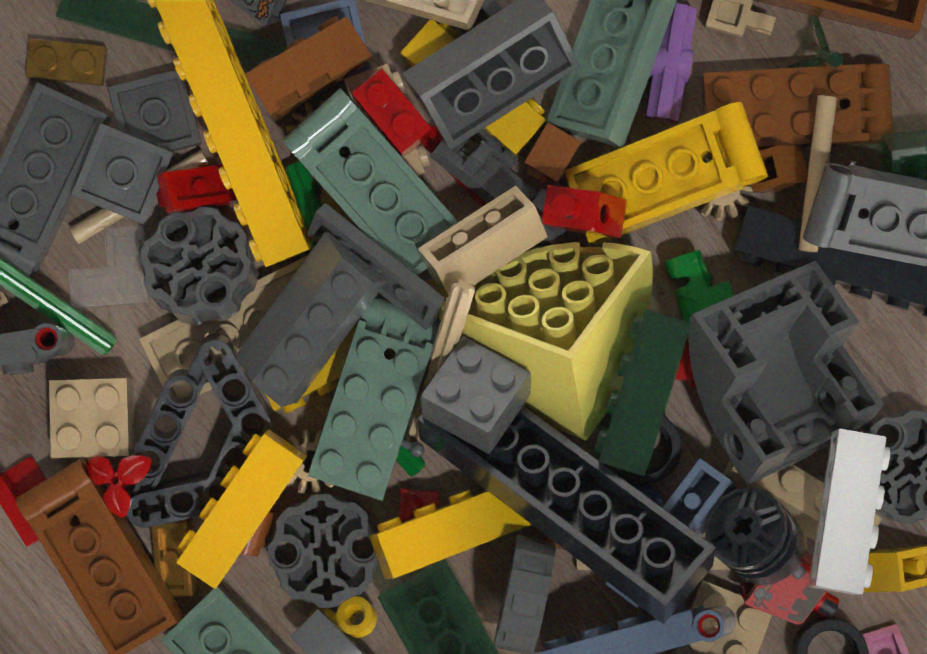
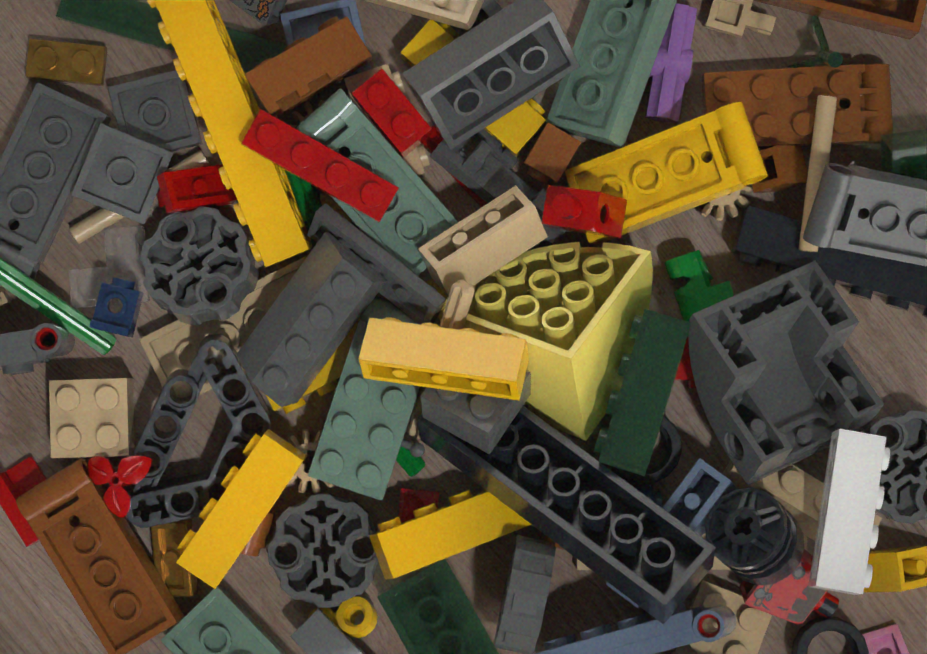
(123, 321): none -> dark blue brick
(319, 165): none -> red plate
(444, 358): none -> yellow brick

